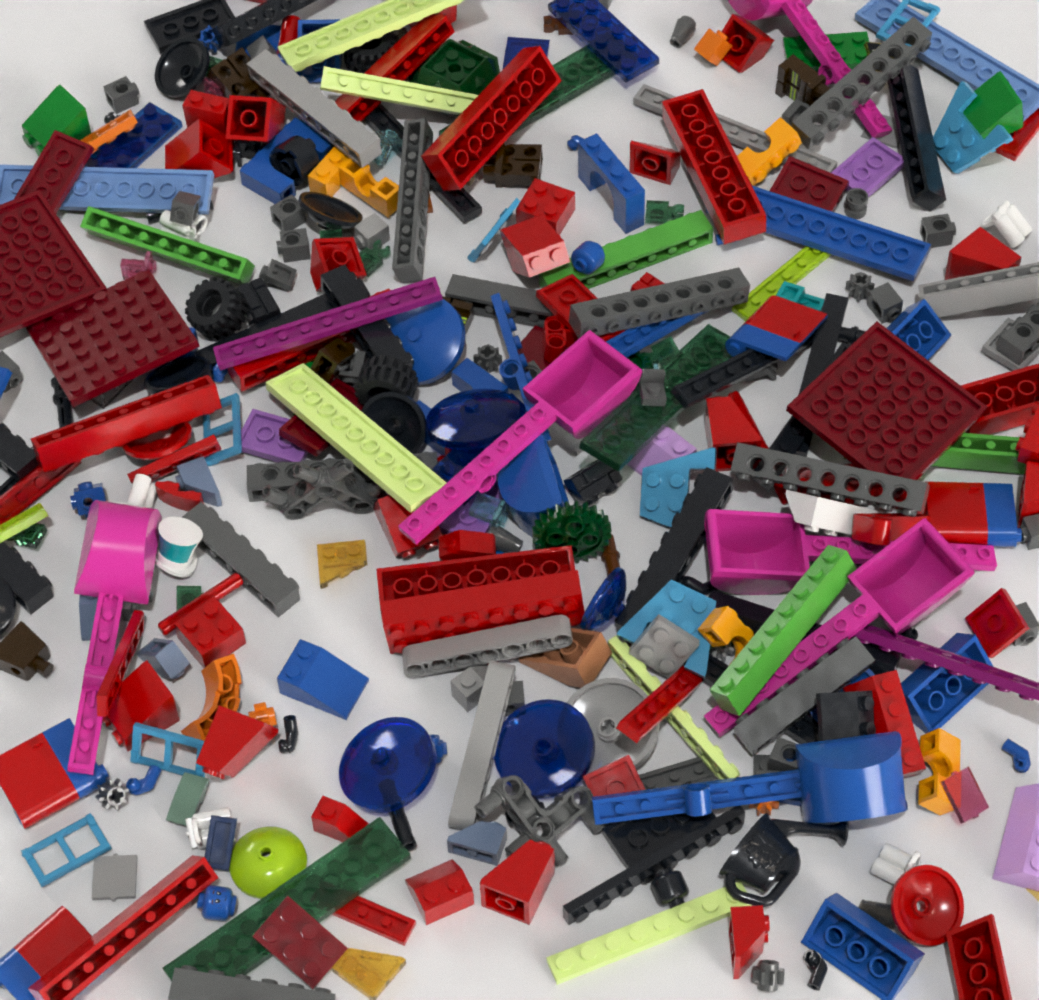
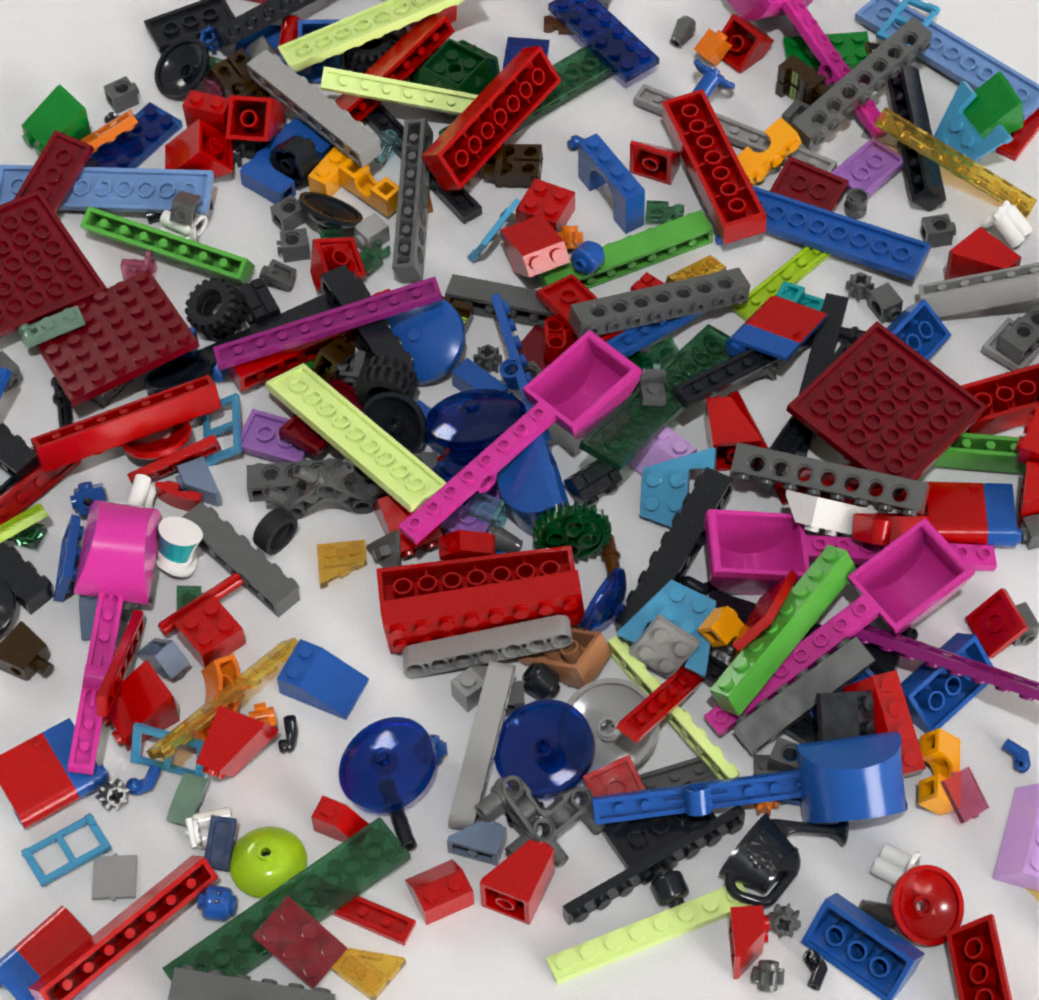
(51, 327): none -> sand green plate
(68, 556): none -> blue plate
(231, 693): none -> clear yellow plate
(275, 531): none -> black tyre
(386, 549): none -> dark grey piece
(541, 681): none -> black head
(571, 236): none -> orange gear
(702, 267): none -> clear yellow plate
(710, 79): none -> blue piece
(765, 610): none -> red tile
(786, 913): none -> dark grey gear
(954, 161): none -> clear yellow plate

